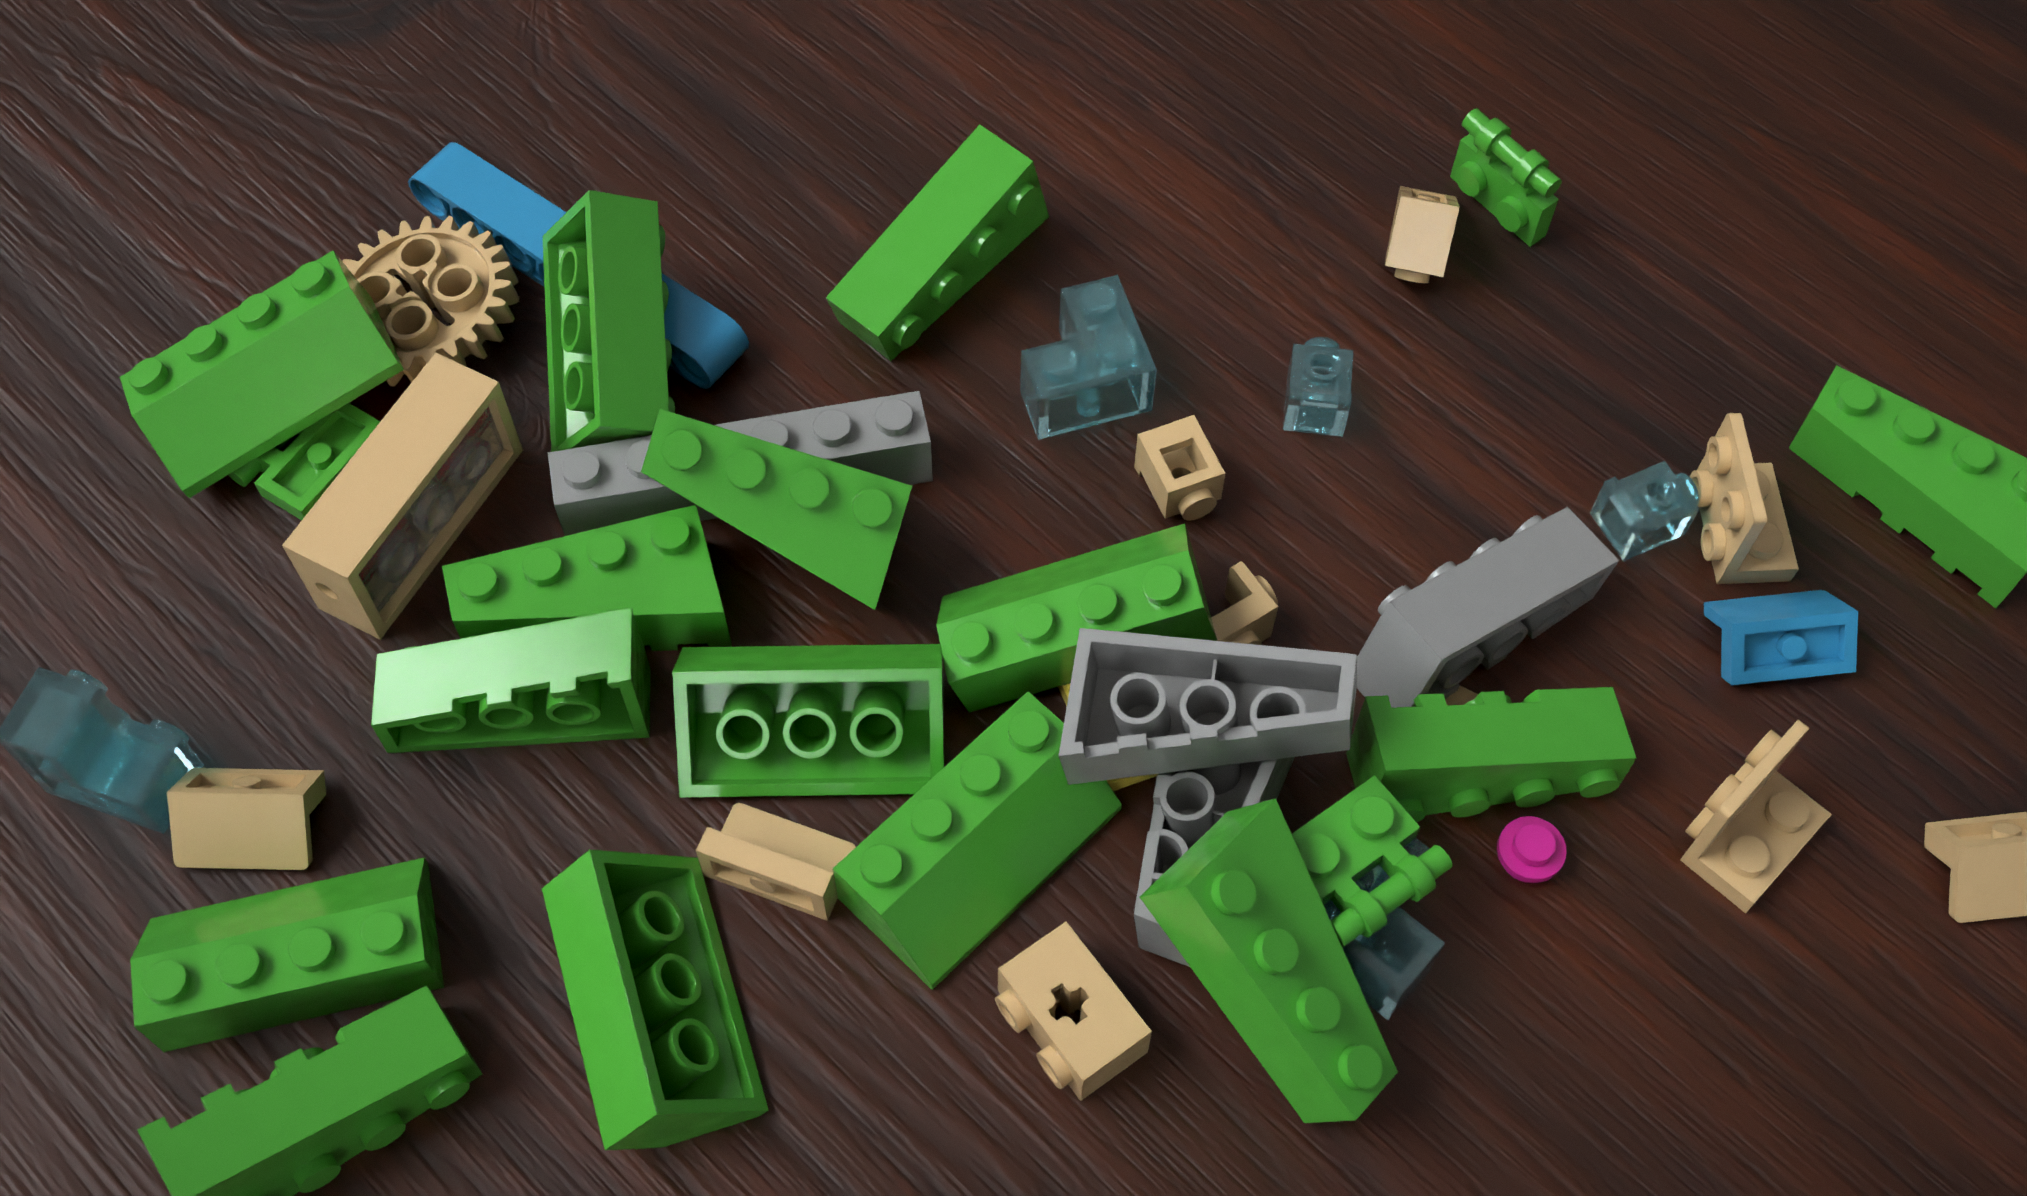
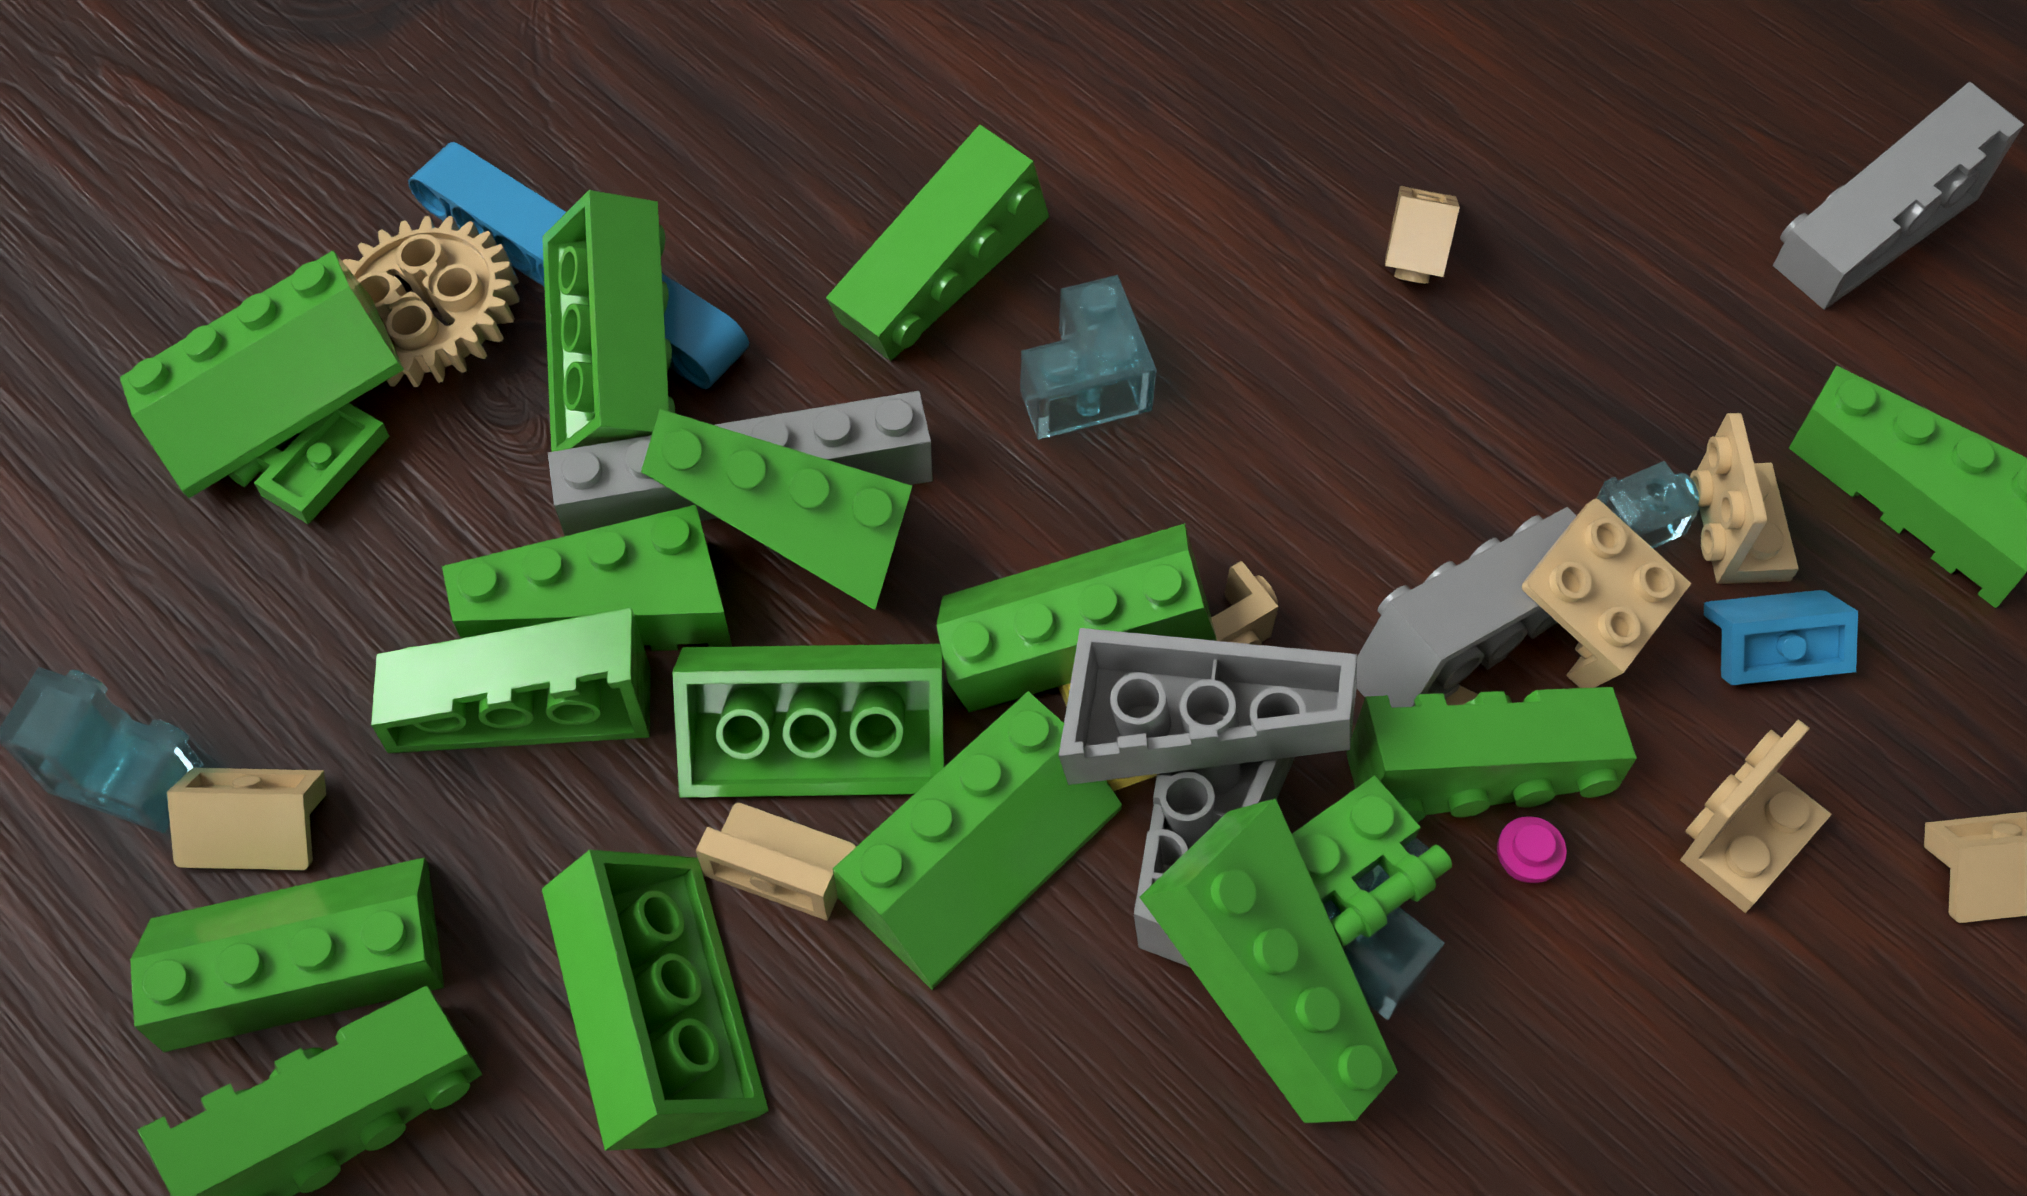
(405, 496): tan brick -> none
(1066, 974): tan brick -> none
(1180, 468): tan brick -> none
(1318, 377): clear light blue brick -> none
(1506, 177): bright green plate -> none
(1604, 592): none -> tan bracket
(1898, 197): none -> light grey wedge

